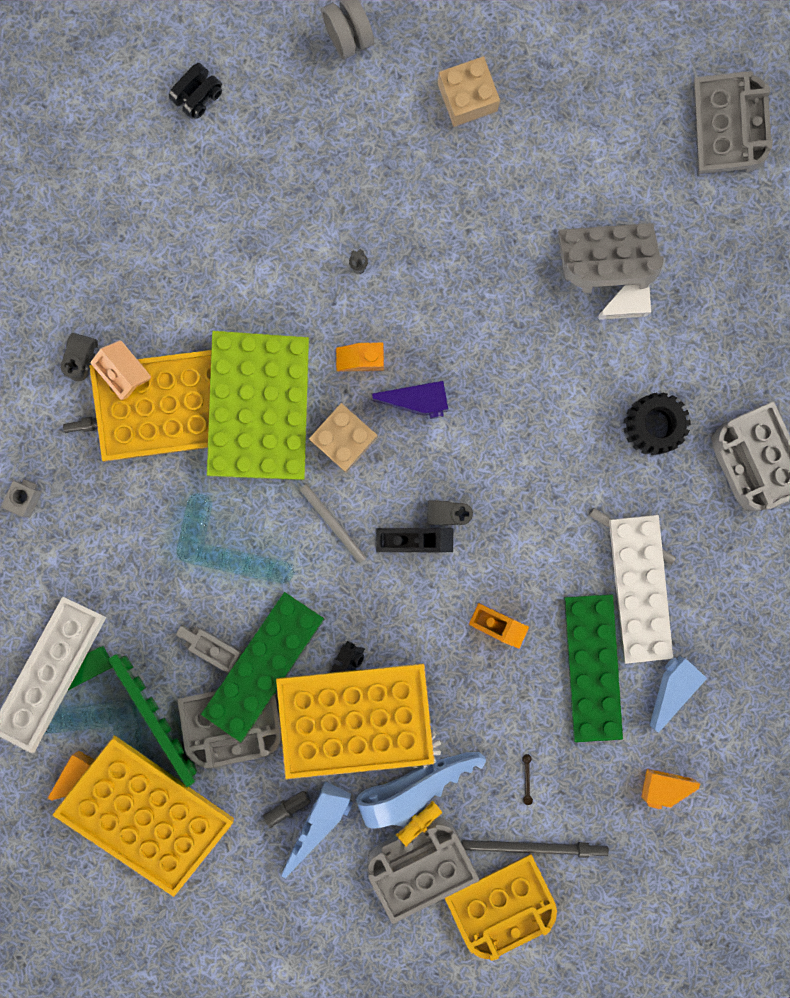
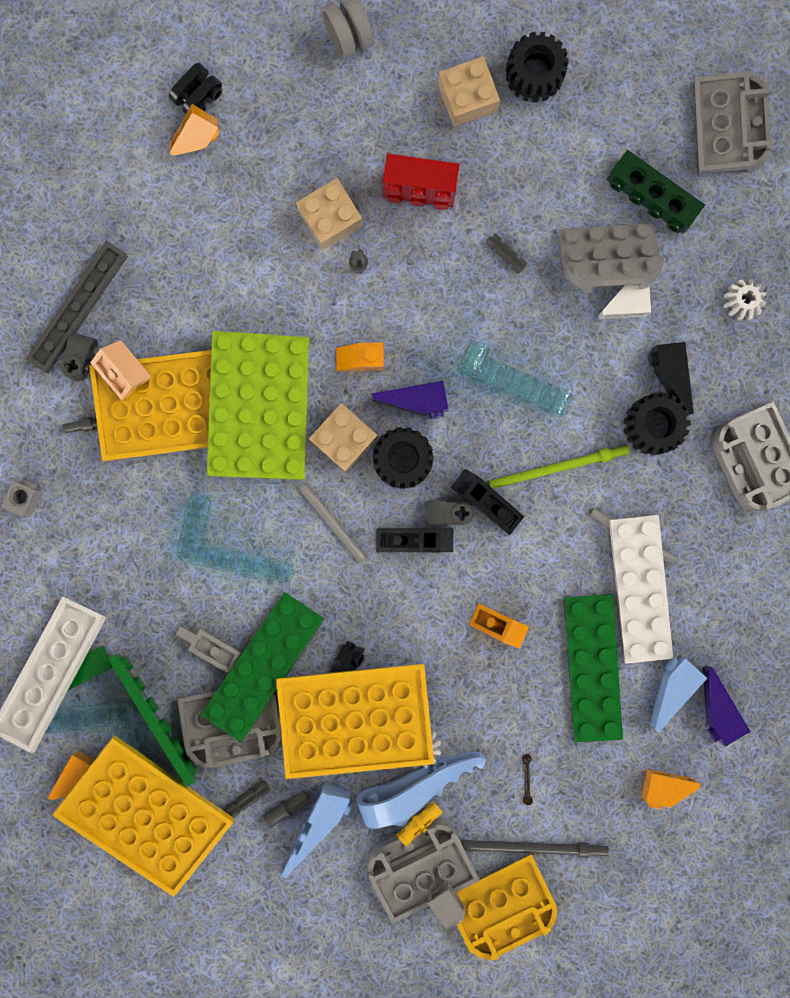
(77, 306): none -> dark grey plate
(194, 132): none -> light orange slope
(247, 799): none -> dark grey axle
(329, 214): none -> tan brick
(418, 443): none -> black tyre
(420, 181): none -> red brick
(446, 905): none -> light grey brick
(487, 501): none -> black slope
(506, 253): none -> dark grey axle
(510, 380): none -> clear light blue beam
(539, 48): none -> black tyre
(603, 455): none -> lime bar
(653, 180): none -> dark green brick
(672, 370): none -> black slope
(721, 713): none -> dark purple slope
(738, 306): none -> white gear

